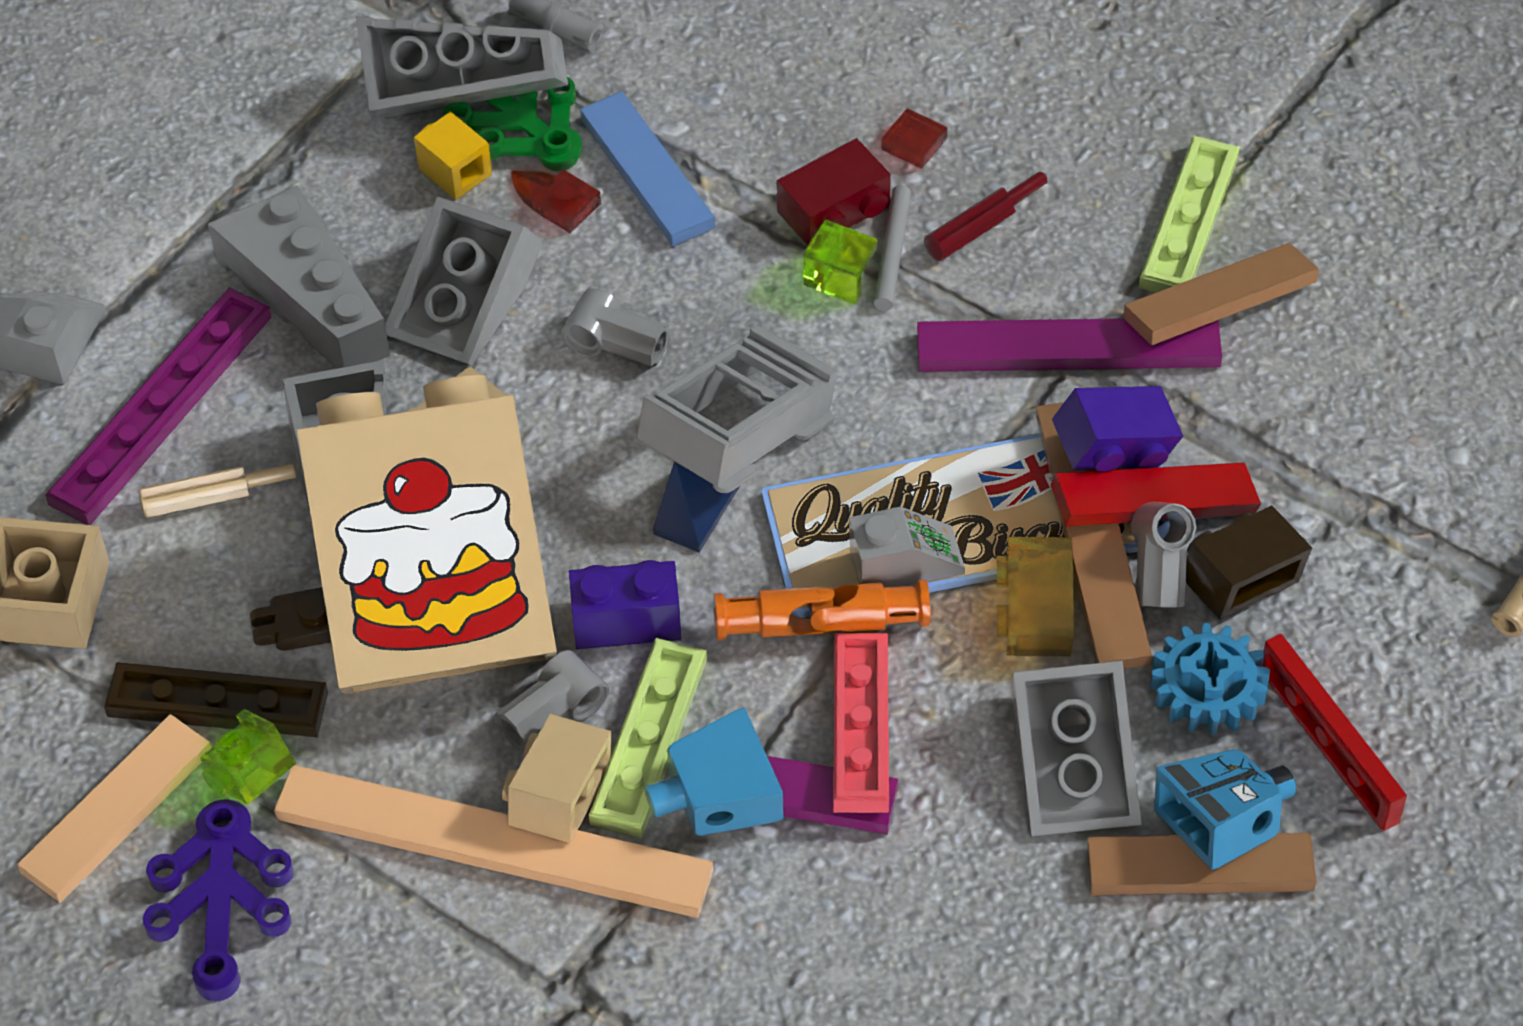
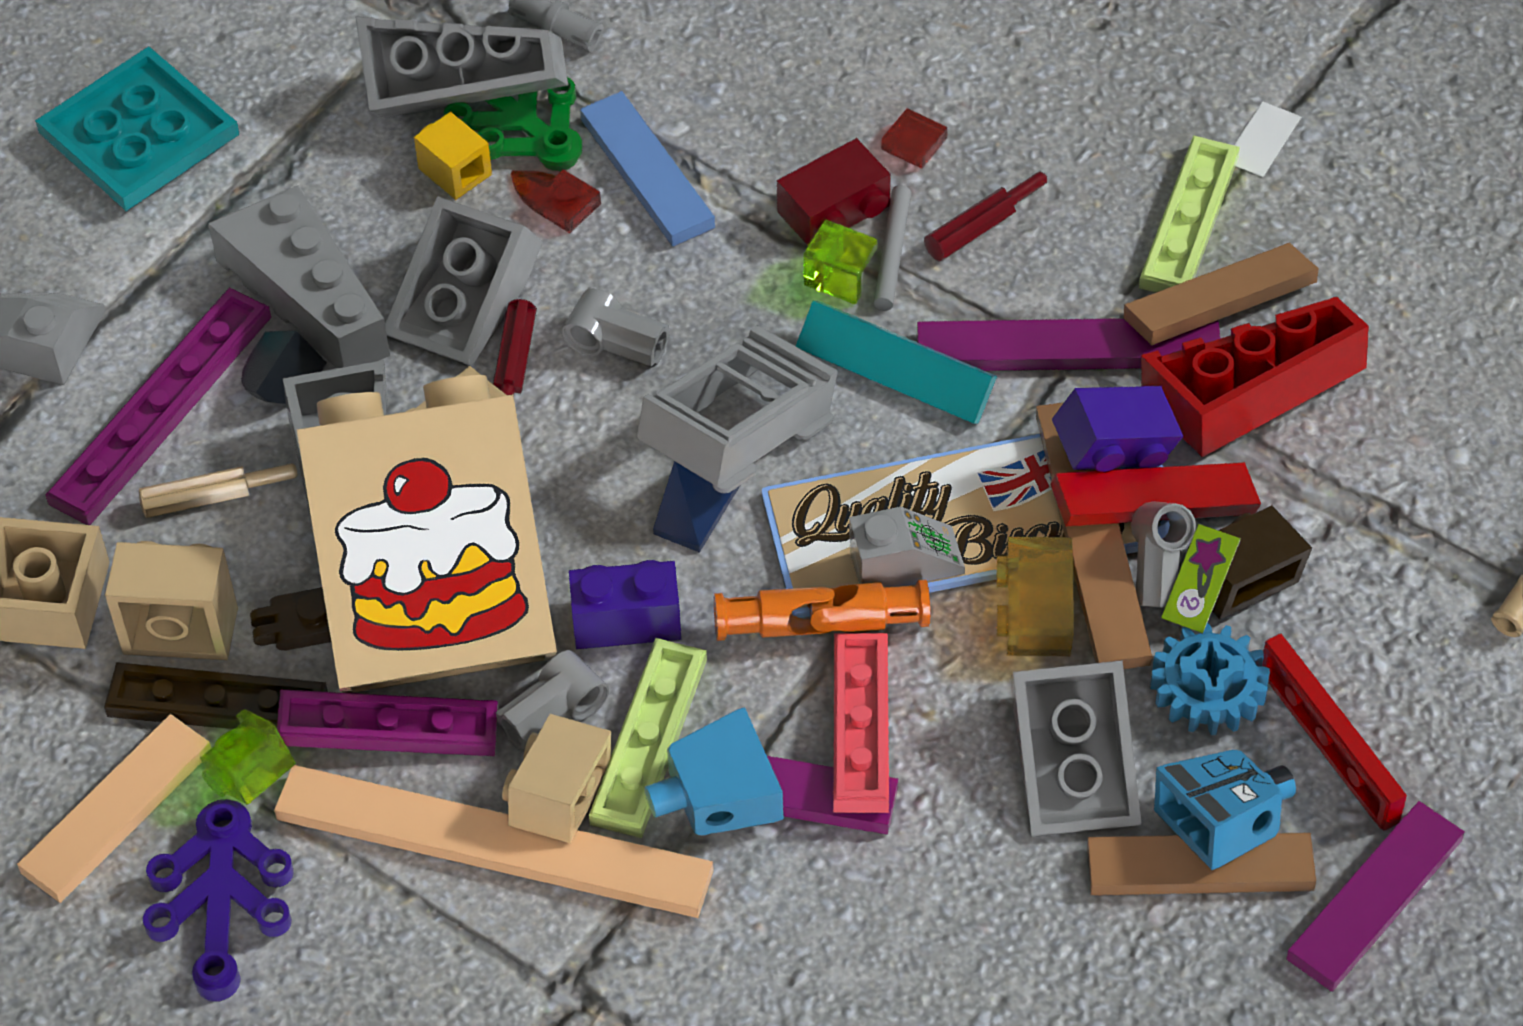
(137, 128): none -> teal plate
(172, 600): none -> tan brick
(278, 357): none -> black brick
(387, 722): none -> magenta tile
(515, 346): none -> dark red axle
(896, 362): none -> teal tile
(1200, 578): none -> lime sticker
(1257, 371): none -> red wedge
(1264, 138): none -> white sticker
(1375, 896): none -> magenta tile

